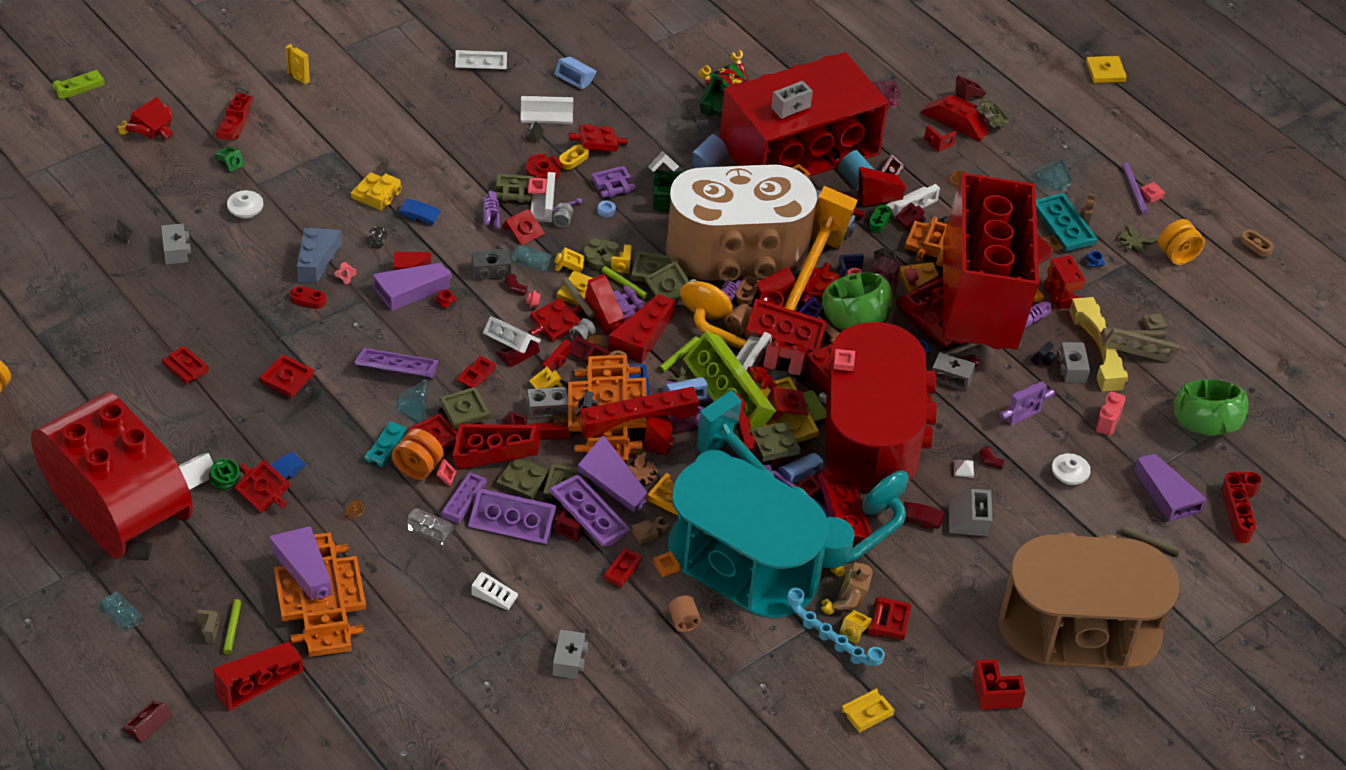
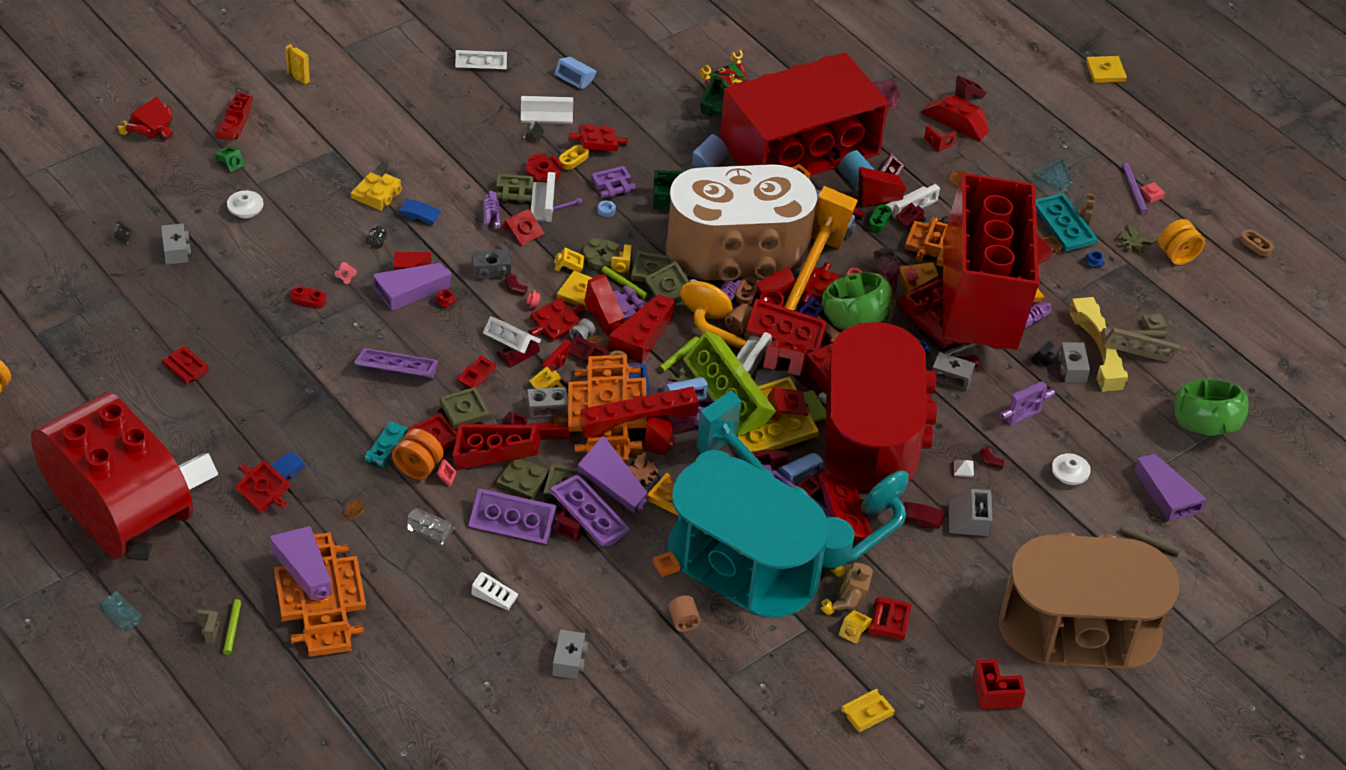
(78, 84): lime plate -> none
(147, 720): dark red slope -> none
(224, 473): green wheel -> none
(255, 674): red wedge -> none
(286, 376): red plate -> none
(316, 252): sand blue wedge -> none
(414, 402): clear light blue slope -> none
(463, 498): medium lavender plate -> none
(531, 258): clear light blue plate -> none
(537, 186): coral slope -> none
(563, 215): light grey wheel -> none
(578, 297): dark tan bar -> none
(585, 402): black tile -> none
(623, 567): red plate -> none
(647, 531): medium nougat plate -> none
(662, 157): white panel -> none
(743, 427): red plate -> none
(760, 376): red plate -> none
(775, 441): olive plate -> none
(791, 99): light grey brick -> none
(844, 360): coral plate -> none
(849, 261): dark blue bracket -> none
(875, 654): medium azure bar -> none
(993, 113): olive plate -> none
(1063, 281): red piece -> none
(1110, 413): coral brick -> none
(1236, 492): red beam -> none

